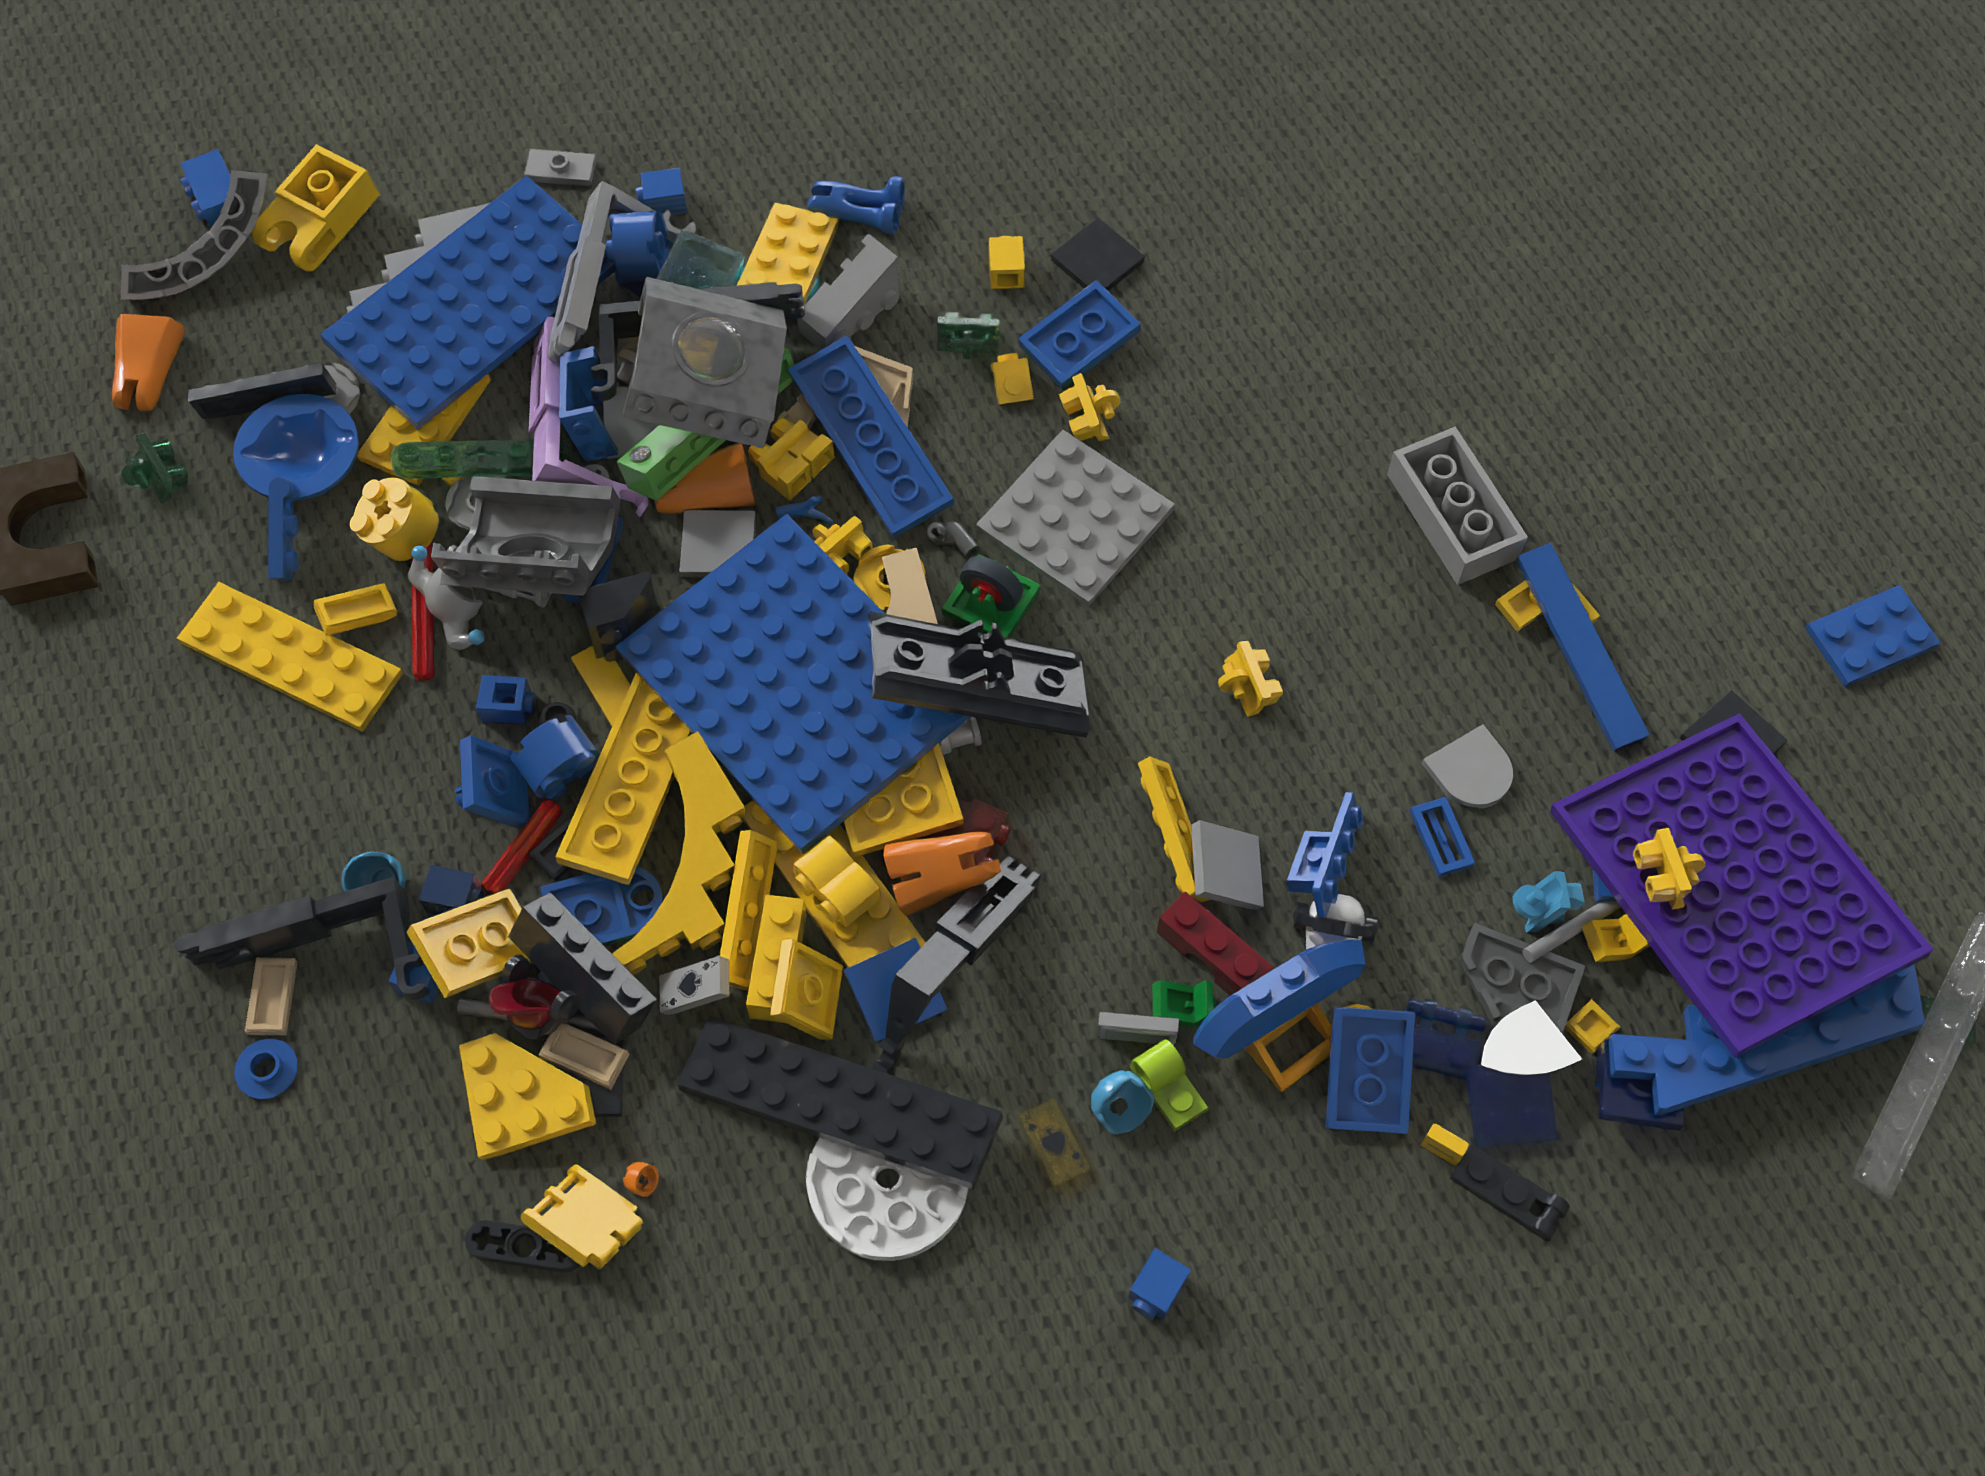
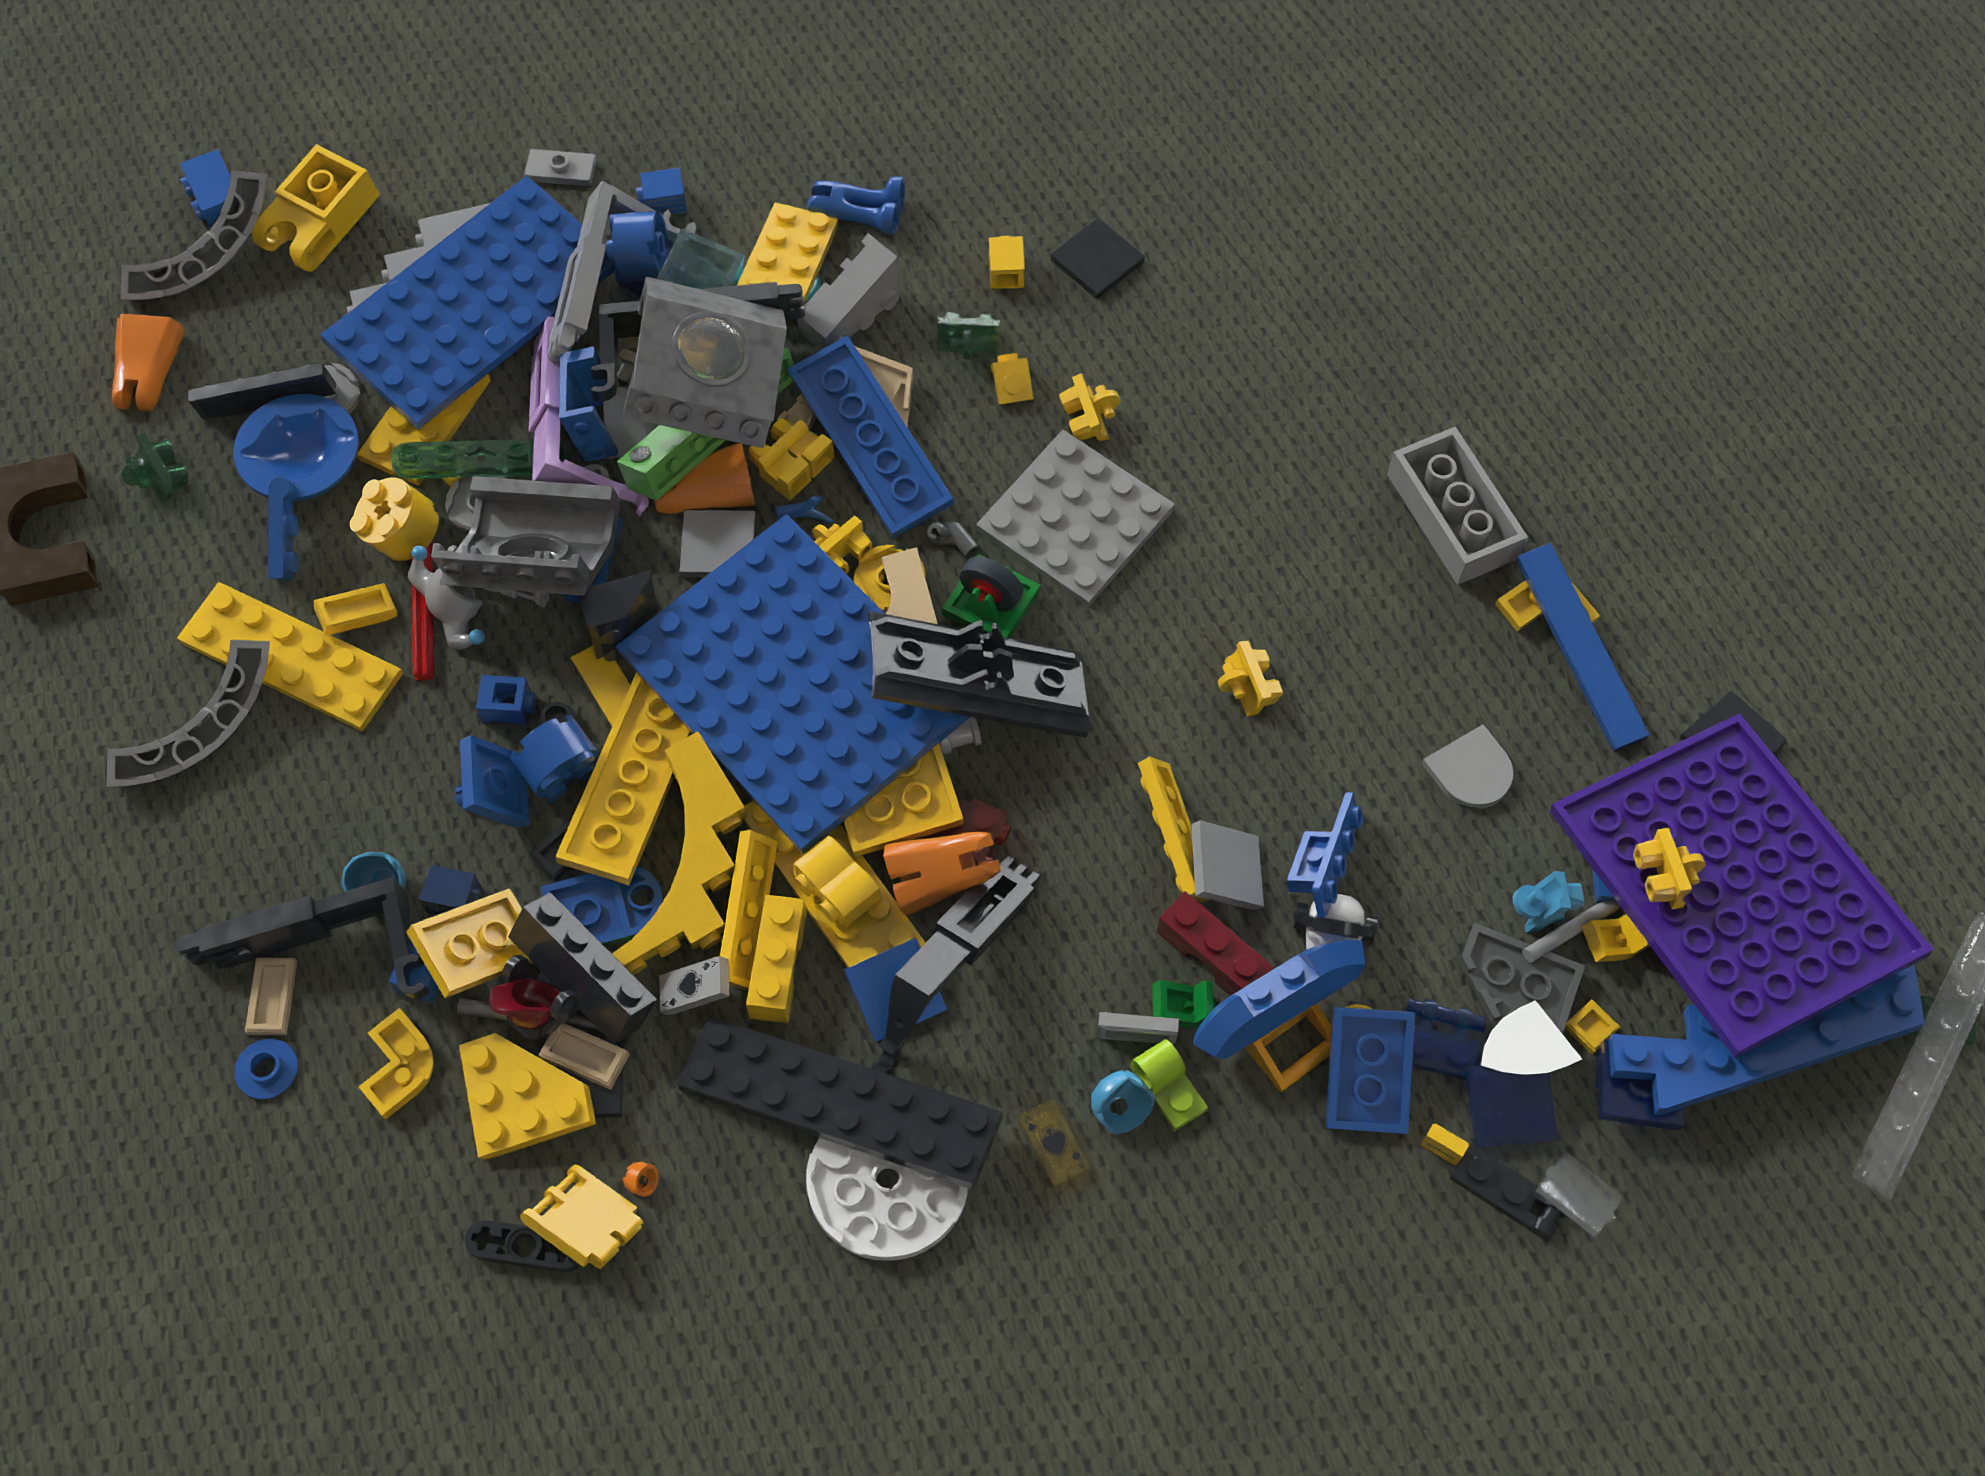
(205, 731): none -> light grey brick
(408, 1068): none -> yellow plate
(522, 845): red axle -> none
(806, 989): yellow tile -> none
(1079, 334): blue plate -> none
(1158, 1285): blue brick -> none
(1453, 866): blue tile -> none
(1580, 1194): none -> clear piece
(1872, 635): blue plate -> none

